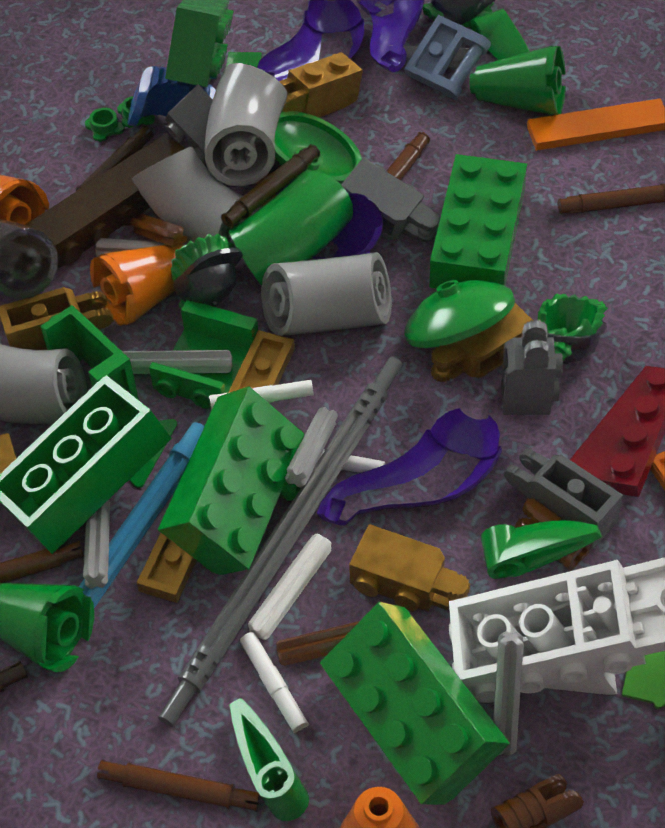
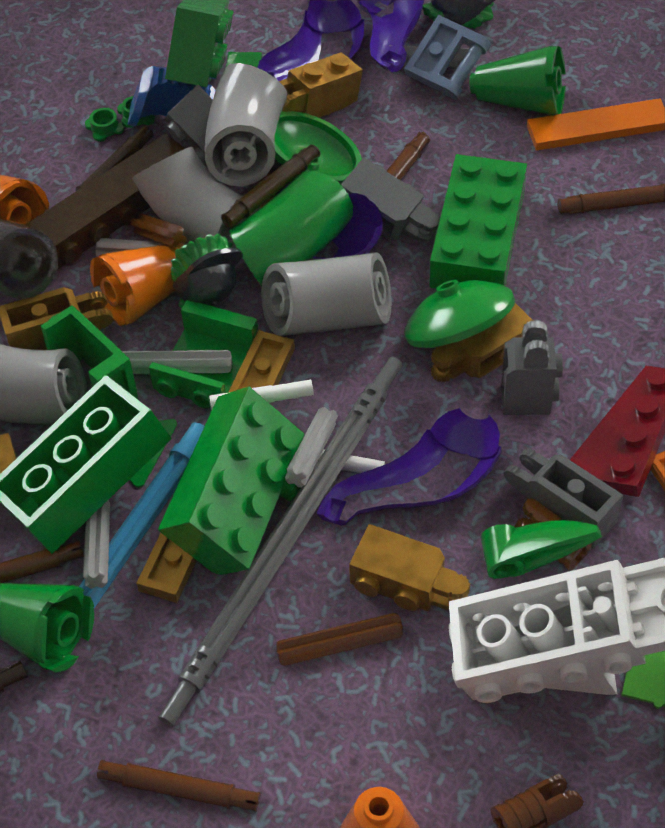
(268, 764): green piece -> none
(273, 682): white piece -> none
(290, 586): white axle -> none
(413, 704): green brick -> none
(501, 32): green piece -> none
(508, 687): light grey axle -> none
(573, 324): green hair -> none

